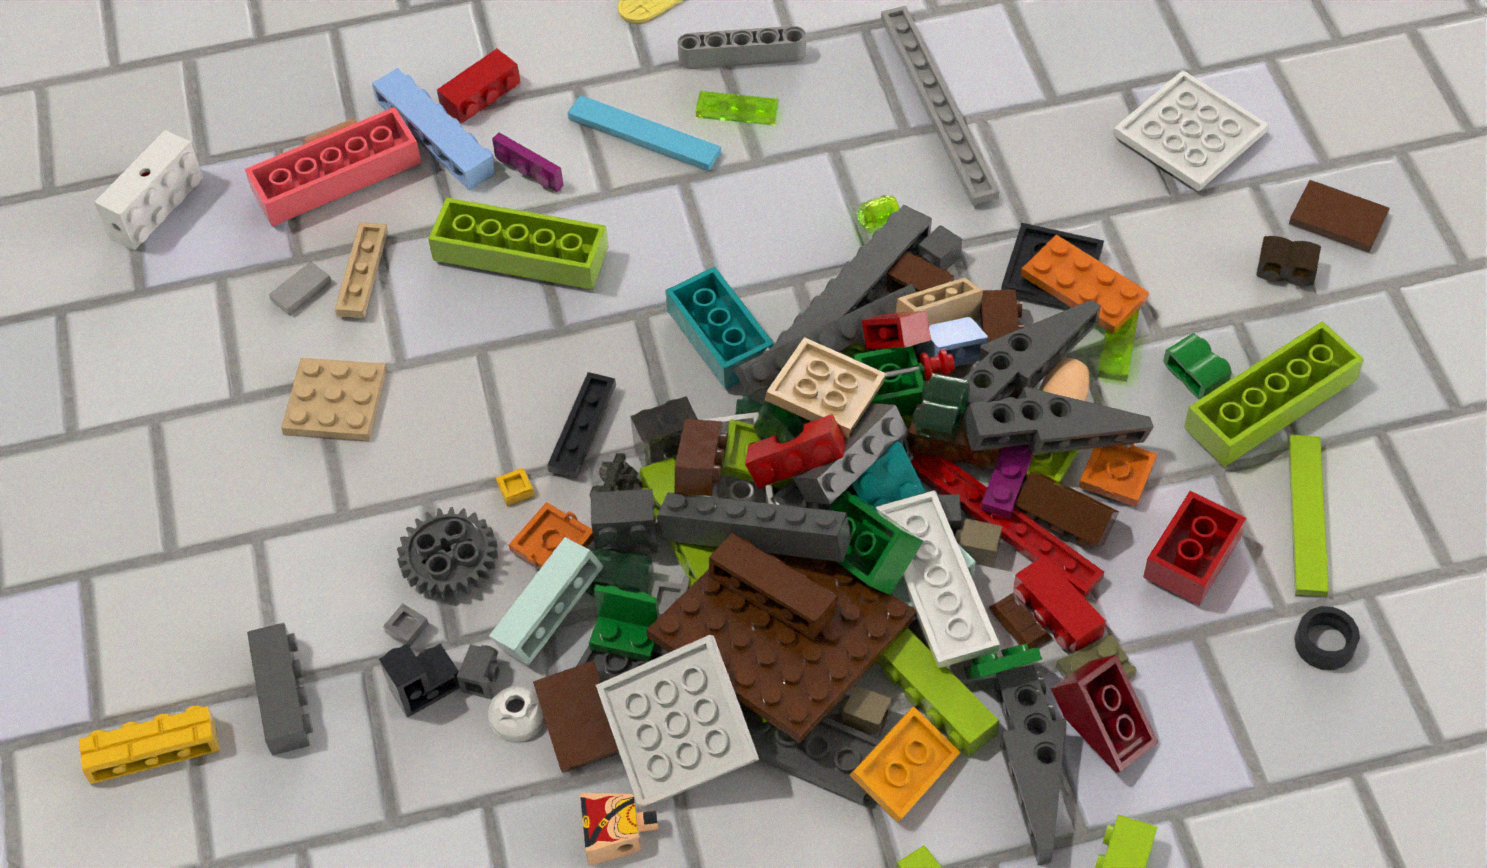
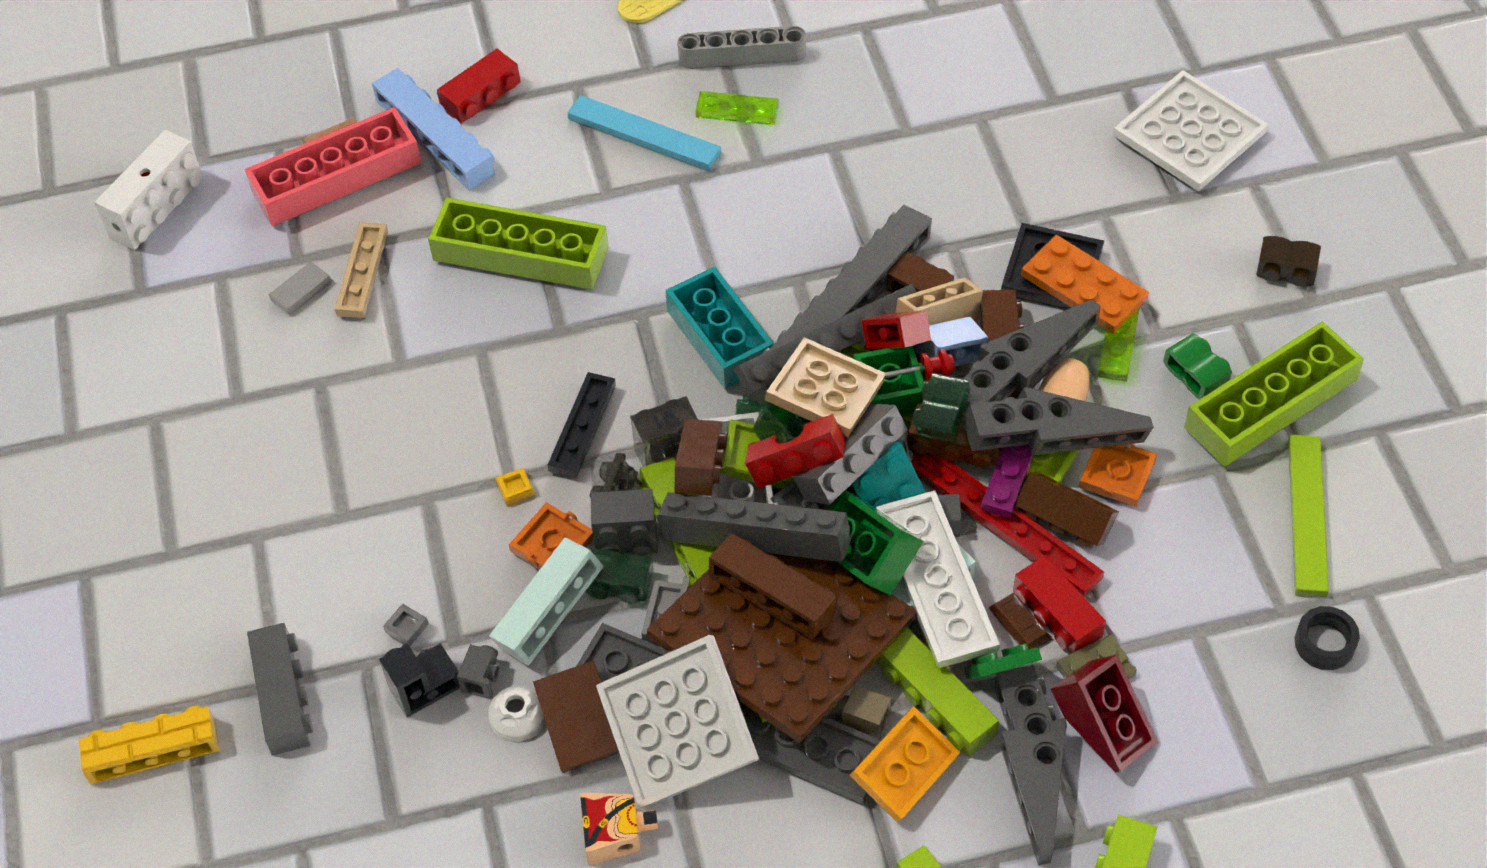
(334, 399): tan plate -> none
(447, 553): dark grey gear -> none
(527, 162): magenta plate -> none
(624, 623): green bracket -> none
(877, 211): clear neon green brick -> none
(940, 106): light grey plate -> none
(941, 248): dark grey brick -> none
(980, 541): dark tan brick -> none
(1194, 547): red brick -> none
(1339, 215): reddish brown tile -> none

